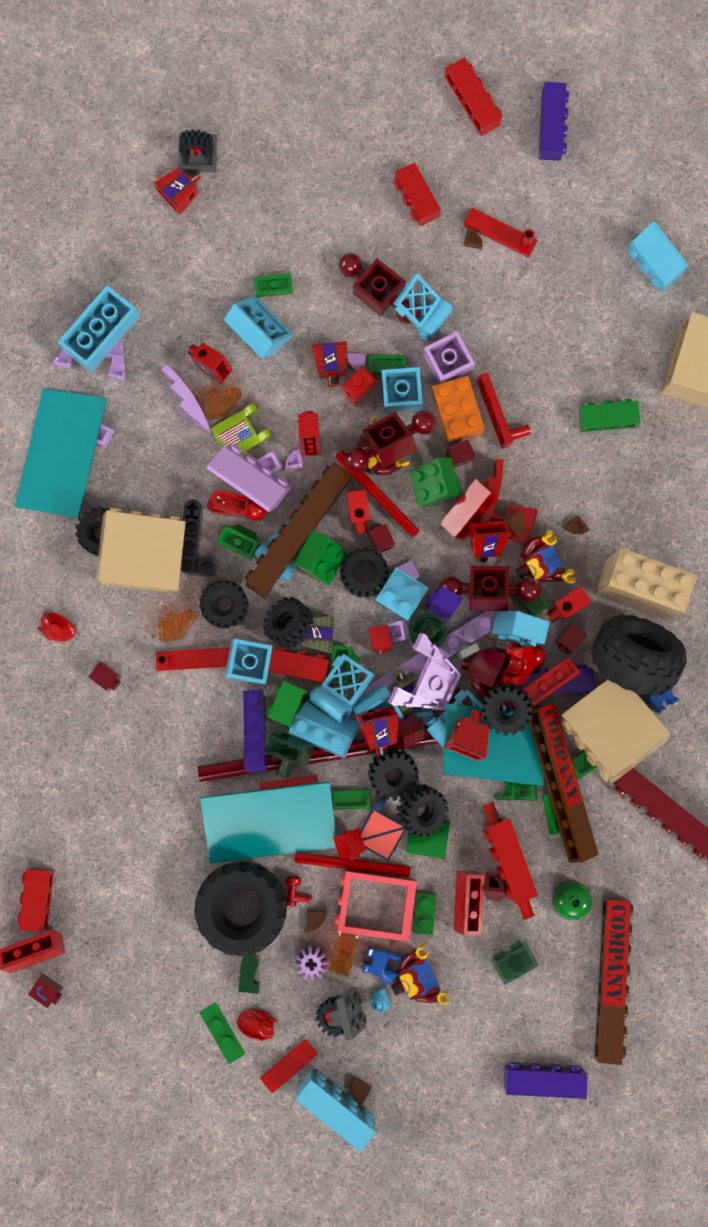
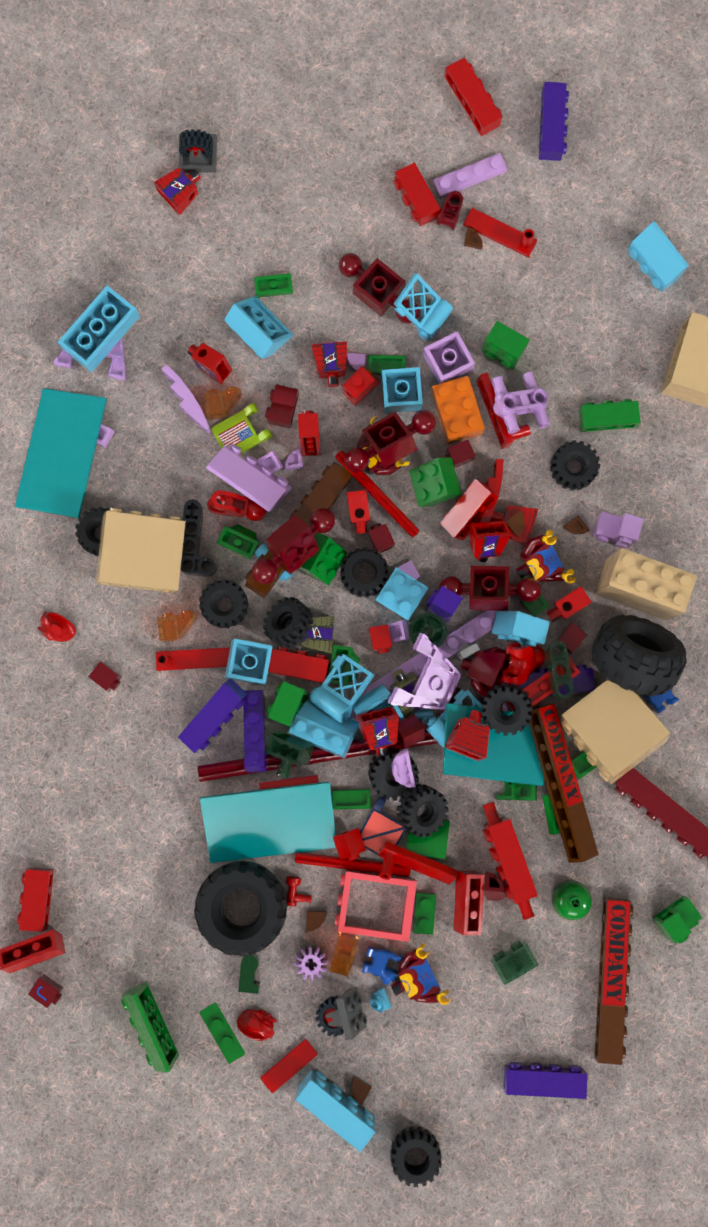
(151, 1027): none -> green slope
(213, 715): none -> dark purple brick
(283, 406): none -> dark red brick
(292, 545): none -> dark red brick
(395, 854): none -> red piece
(402, 769): none -> lavender tile
(422, 1172): none -> black tyre
(450, 213): none -> dark red piece
(470, 175): none -> lavender plate
(504, 345): none -> green brick
(509, 404): none -> lavender piece
(562, 661): none -> clear green beam
(581, 453): none -> black tyre
(617, 529): none -> lavender brick
(677, 920): none -> green brick

